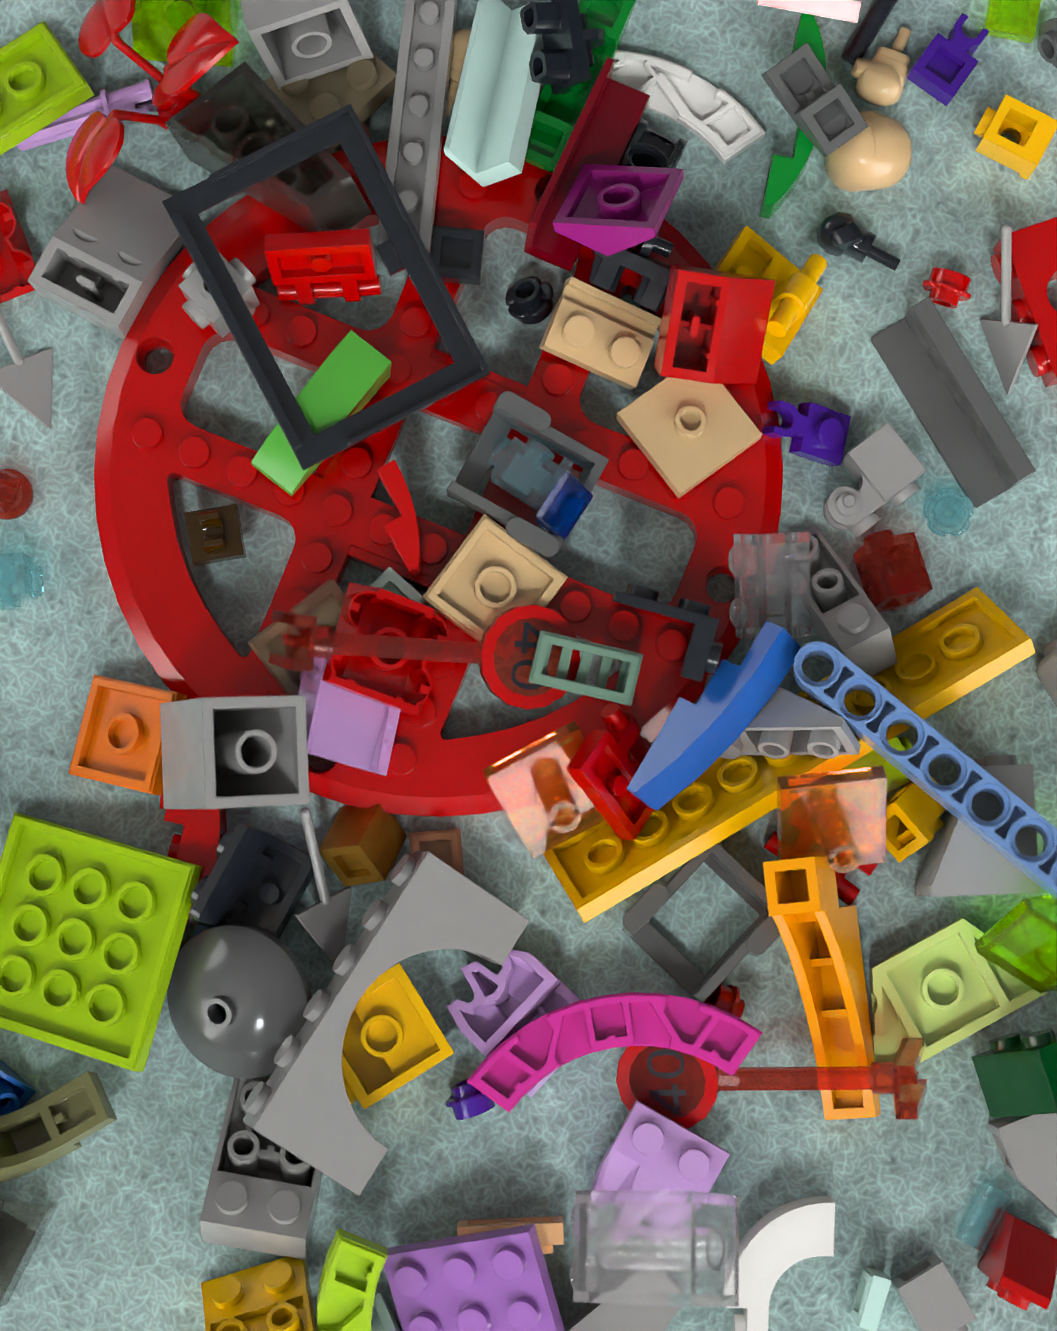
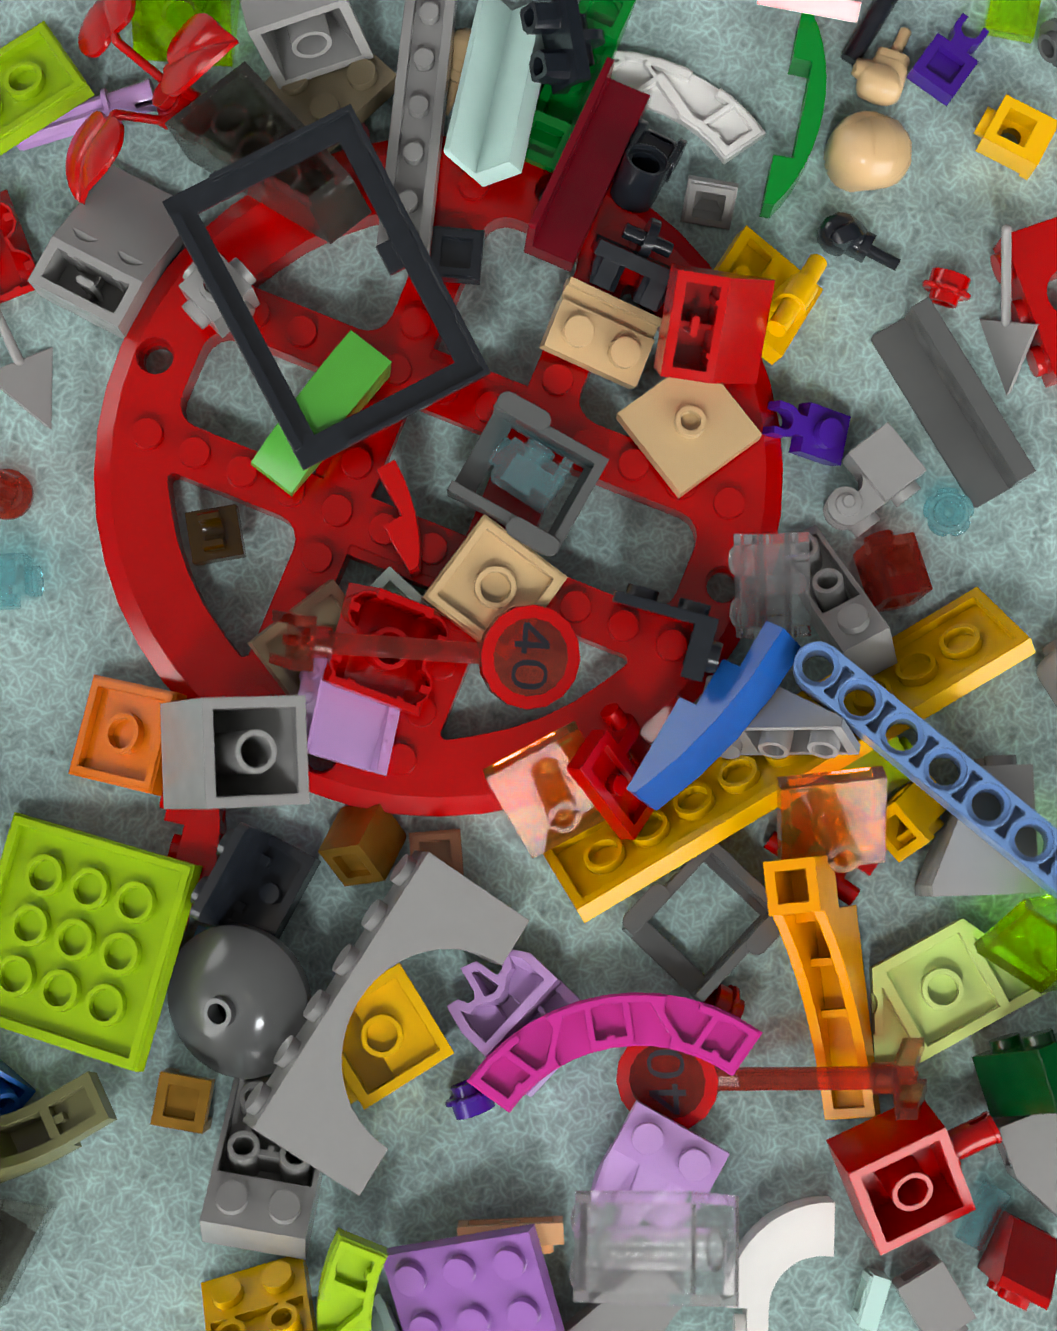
(182, 1101): none -> pearl gold panel
(323, 265): red plate -> none
(328, 918): light grey piece -> none
(530, 309): black plate -> none
(564, 506): clear blue slope -> none
(617, 205): magenta slope -> none
(626, 679): sand green slope -> none
(709, 202): none -> light grey slope
(813, 100): dark grey slope -> none
(908, 1172): none -> red brick

